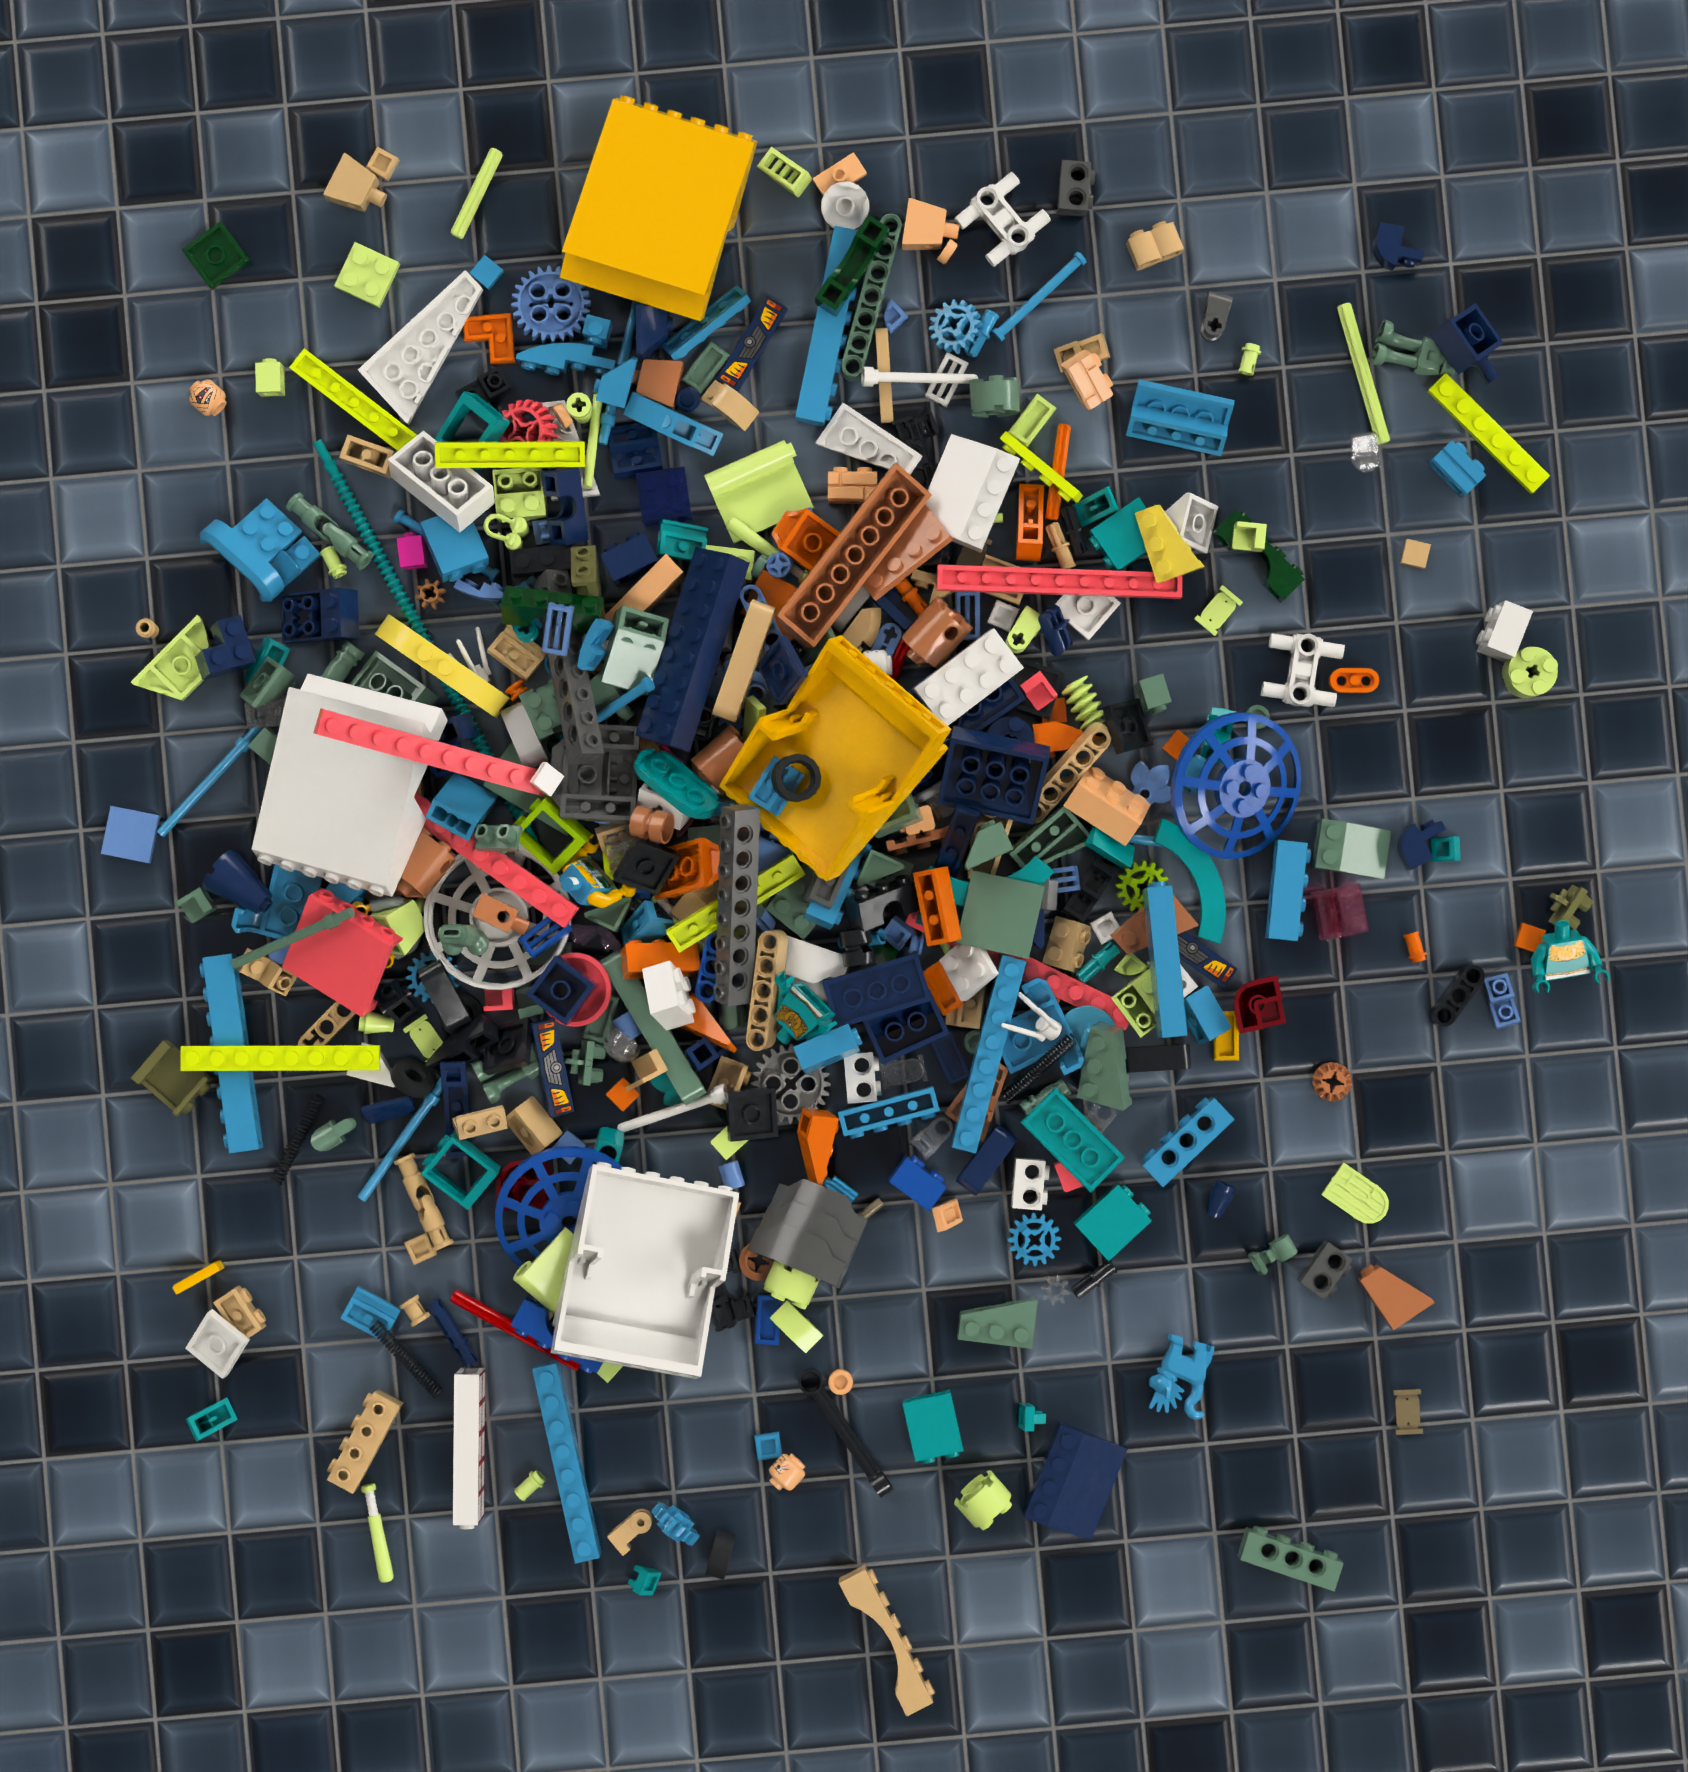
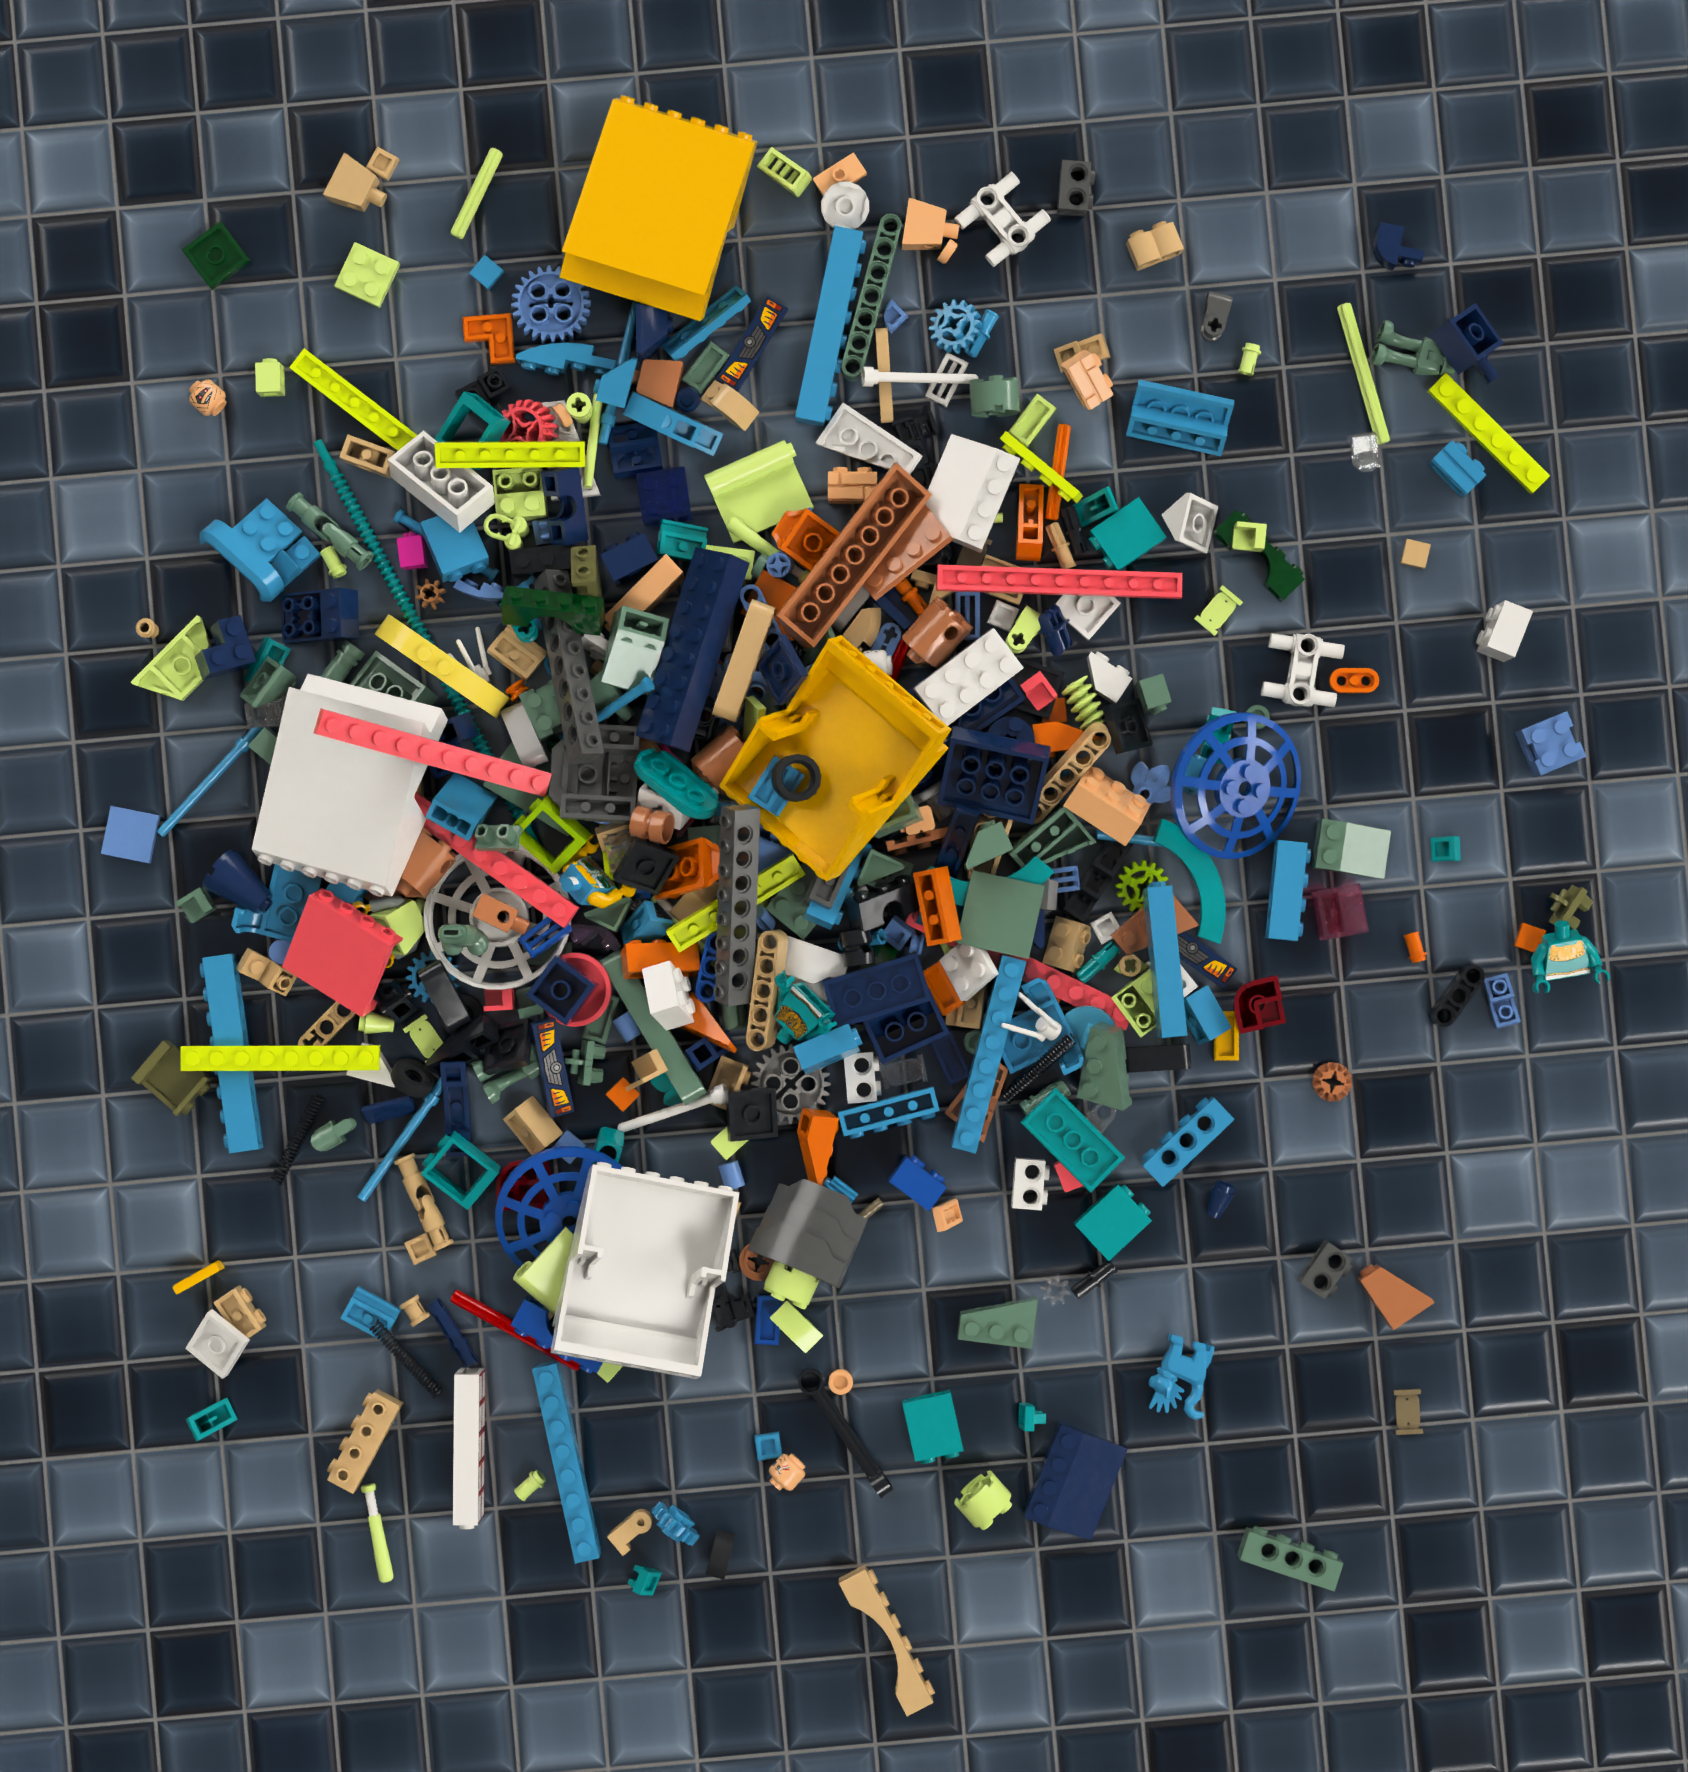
(329, 922): sand green bar -> none
(413, 357): white wing -> none
(480, 1122): tan bracket -> none
(546, 778): white tile -> none
(561, 609): medium blue tile -> none
(592, 650): dark azure slope -> none
(597, 331): dark azure brick -> none
(620, 1046): clear hair -> none
(853, 266): dark green arch -> none
(931, 1137): clear piece -> none
(986, 1159): dark blue beam -> none
(1039, 296): dark azure bar -> none
(1041, 1246): dark azure gear -> none
(1106, 679): none -> white slope
(1110, 848): teal slope -> none
(1137, 965): none -> tan bush
(1164, 545): light yellow wing -> none
(1175, 744): orange tile -> none
(1279, 1249): sand green leg -> none
(1357, 1195): yellowish green window -> none
(1412, 843): dark blue brick -> none
(1543, 668): yellowish green brick -> none
(1549, 744): none -> medium blue piece

